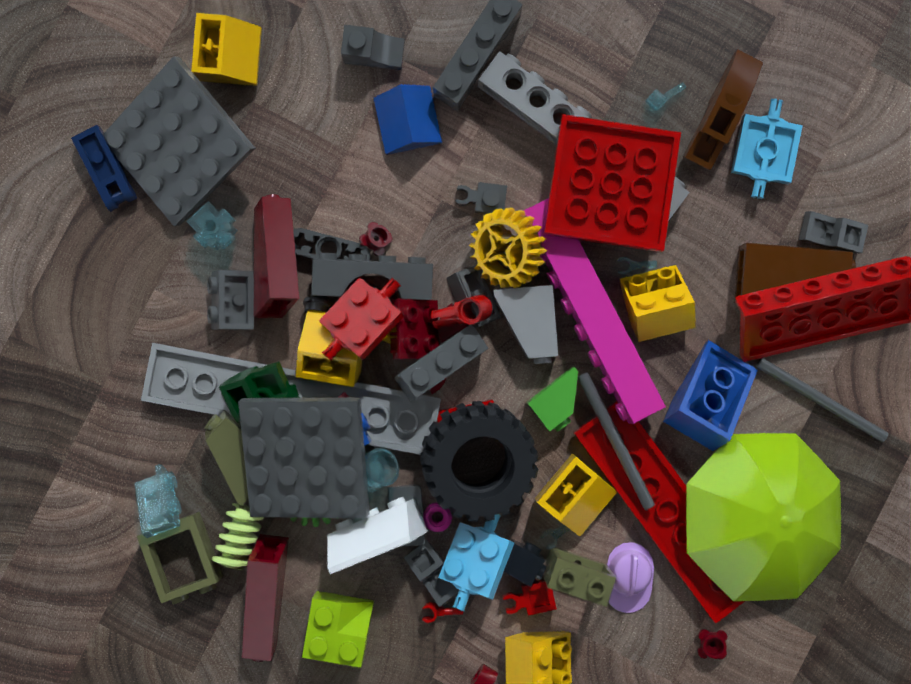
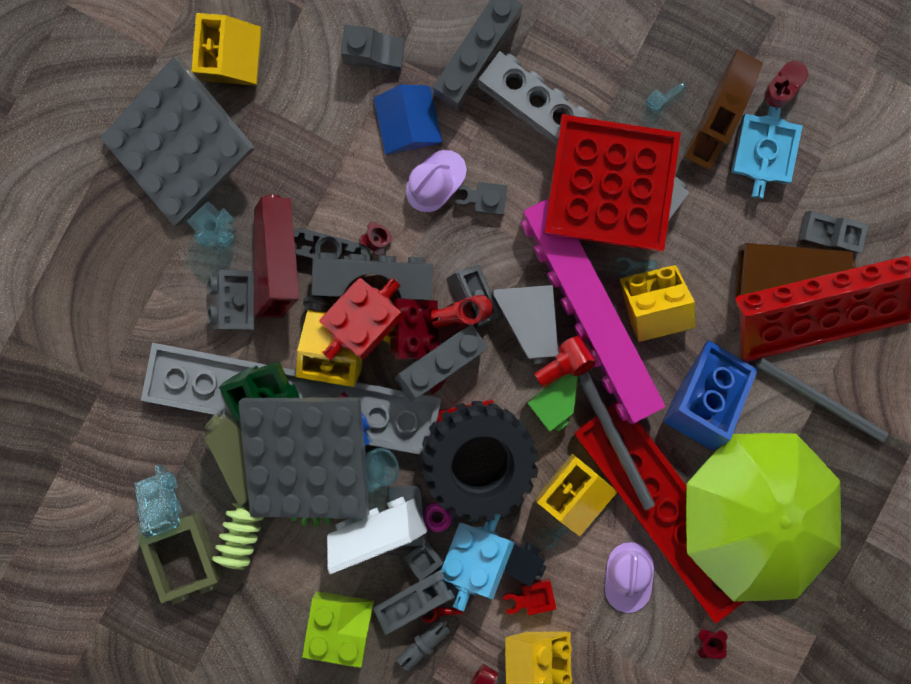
(103, 167): dark blue plate -> none
(264, 597): dark red slope -> none
(412, 603): none -> dark grey plate
(424, 644): none -> dark grey pin
(435, 180): none -> lavender piece
(520, 256): yellow gear -> none
(572, 359): none -> red pin
(587, 581): olive window -> none
(776, 93): none -> dark red piece

